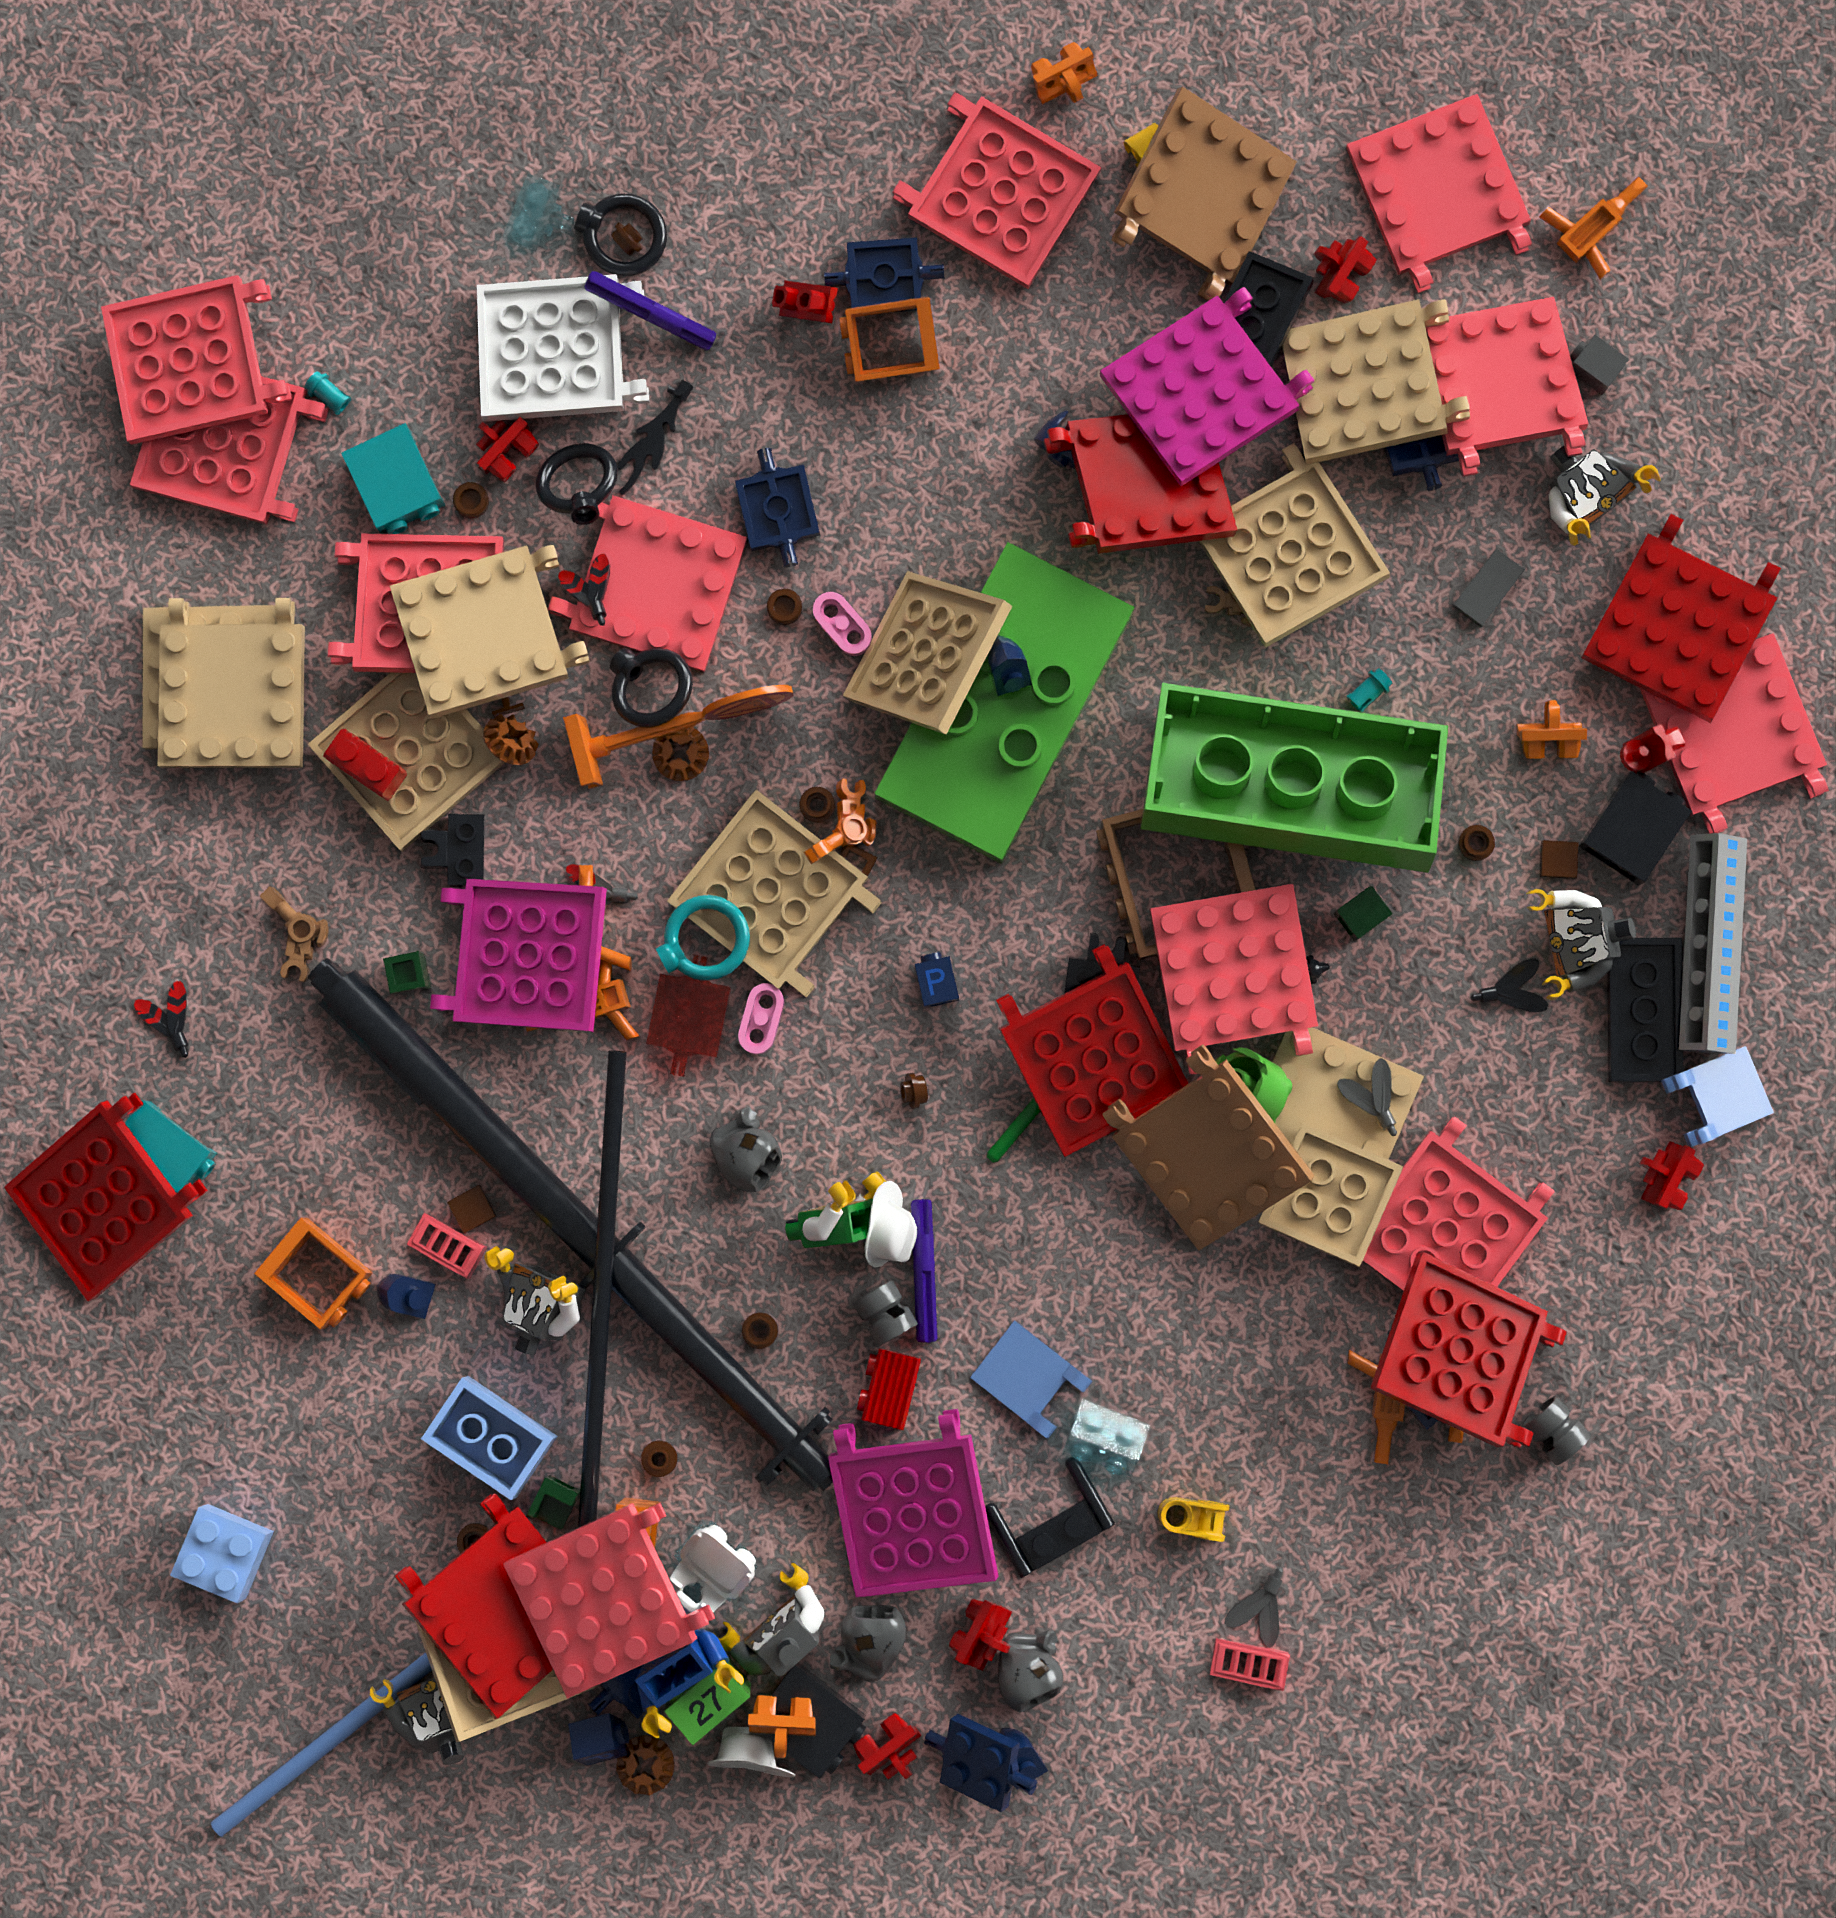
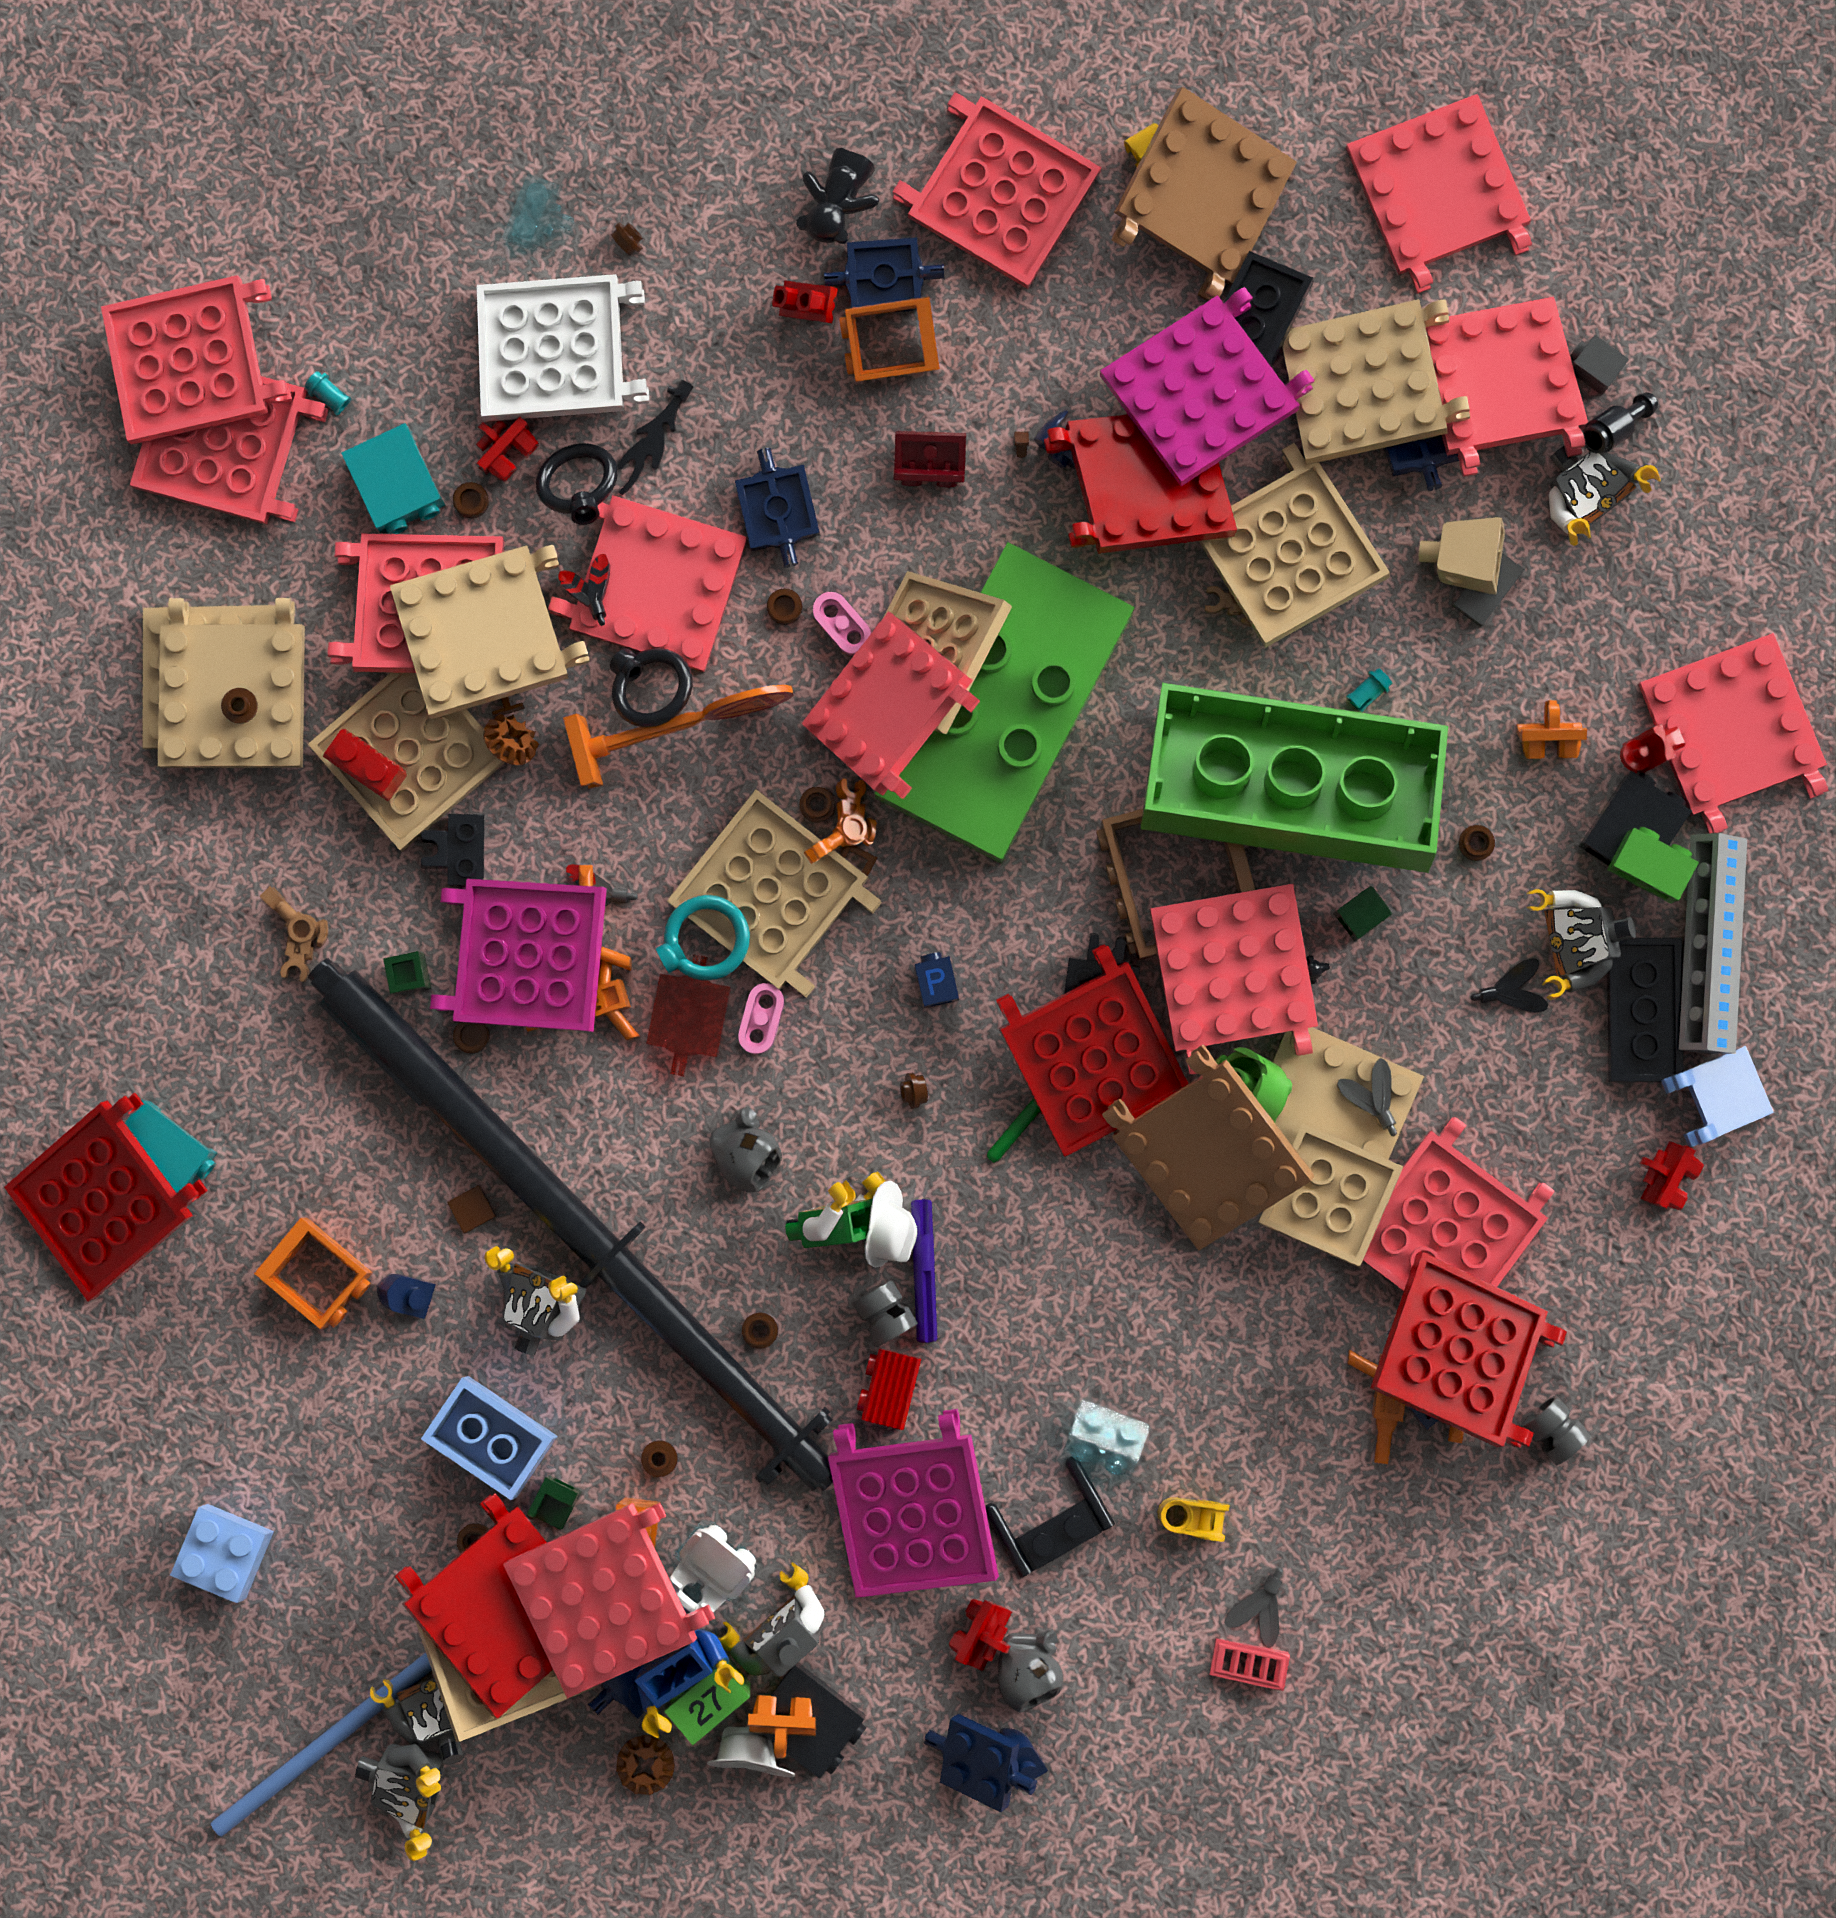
(172, 1022): piece -> none
(249, 710): none -> reddish brown plate
(407, 1788): none -> torso
(471, 1037): none -> reddish brown tile
(472, 1259): coral slope -> none
(590, 220): black piece -> none
(598, 1739): dark blue brick -> none
(602, 1286): black piece -> none
(650, 310): dark purple axle -> none
(678, 769): dark orange gear -> none
(845, 177): none -> black piece
(871, 1641): dark grey piece -> none
(874, 1757): red hips -> none
(888, 704): none -> coral plate
(929, 458): none -> dark red bracket
(1008, 666): dark blue plate -> none
(1021, 443): none -> reddish brown piece
(1026, 1376): medium blue flag -> none
(1075, 69): orange hips -> none
(1337, 264): red hips -> none
(1468, 553): none -> tan torso
(1559, 859): reddish brown tile -> none
(1582, 237): orange piece -> none
(1617, 423): none -> black piece
(1653, 864): none -> bright green brick
(1681, 625): red plate -> none

